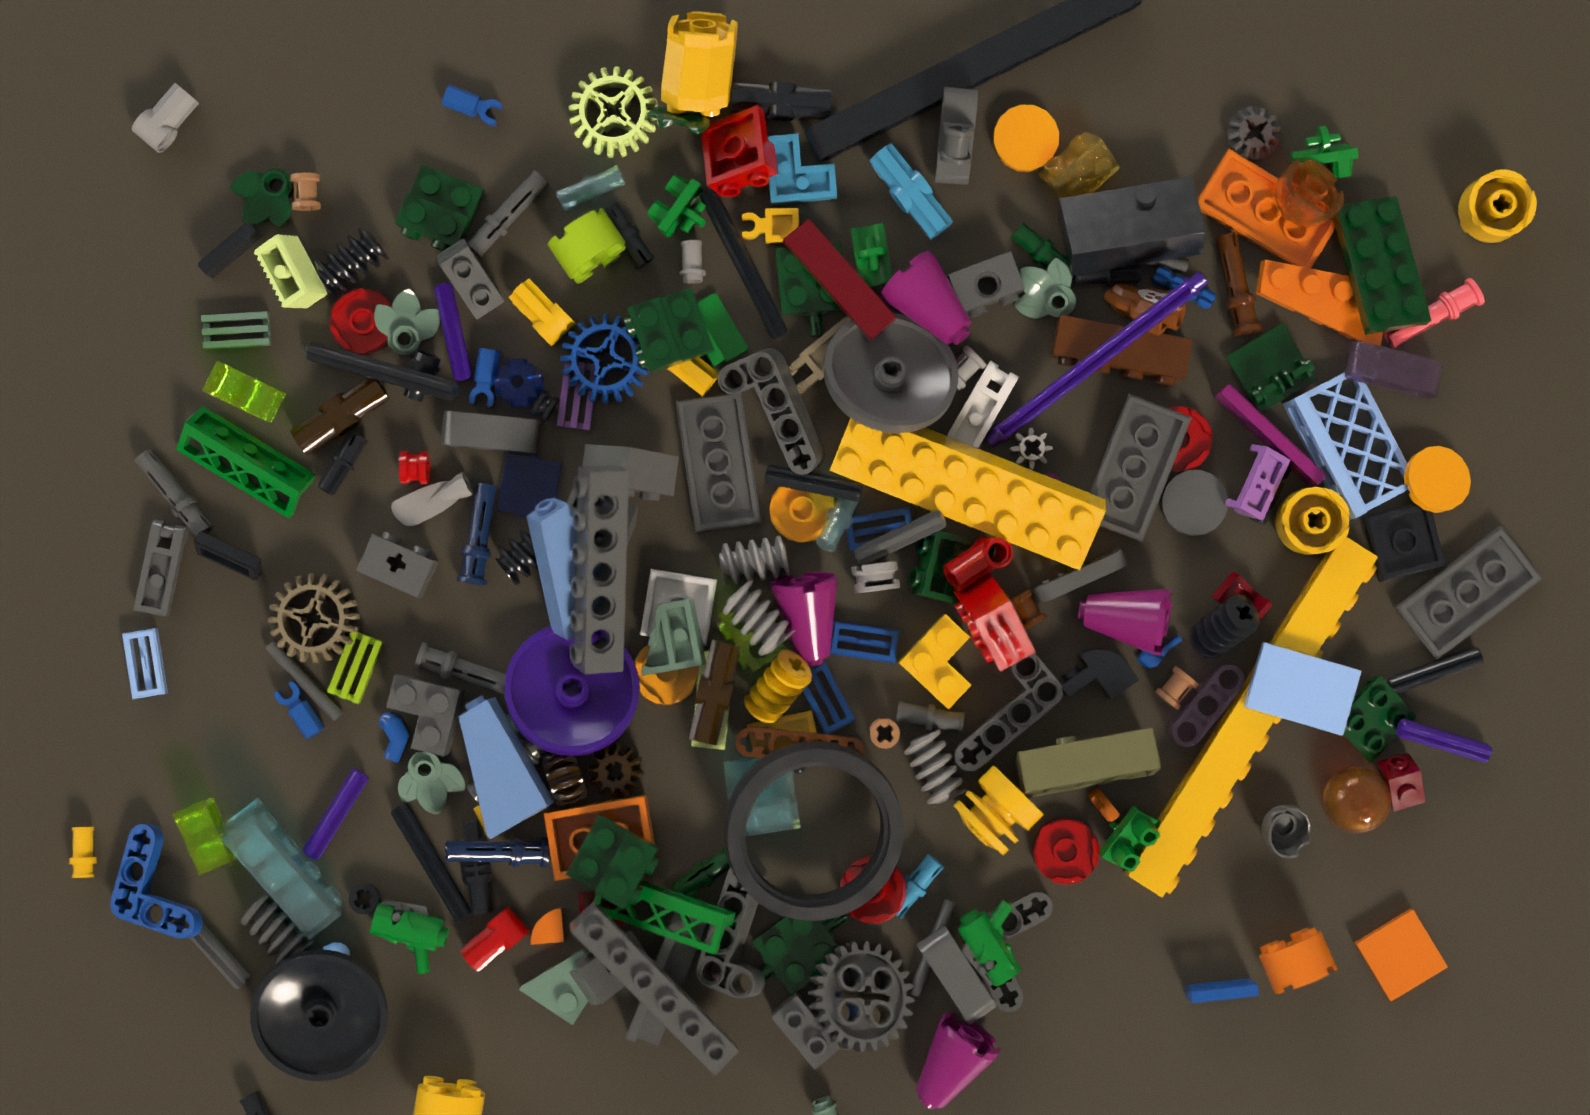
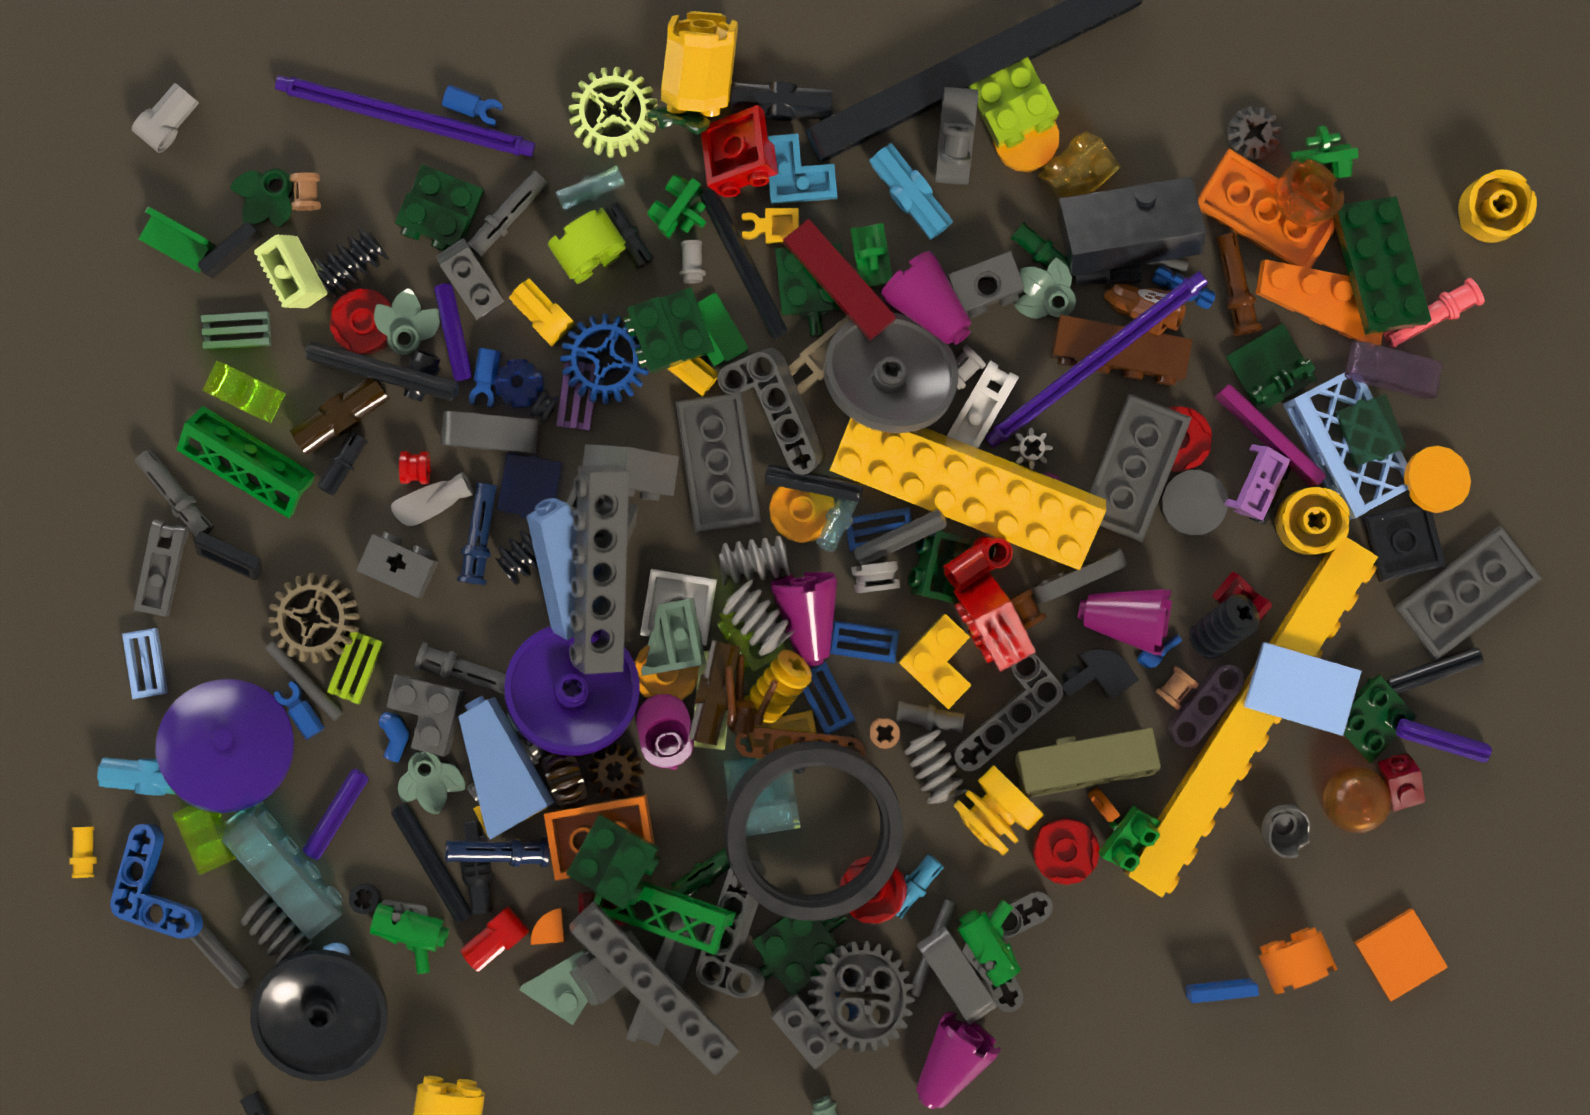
(140, 775): none -> dark azure piece
(175, 240): none -> green panel
(225, 745): none -> dark purple dish
(405, 116): none -> dark purple piece
(664, 731): none -> magenta piece
(741, 712): none -> reddish brown plant
(1014, 104): none -> lime plate
(1370, 430): none -> clear green piece

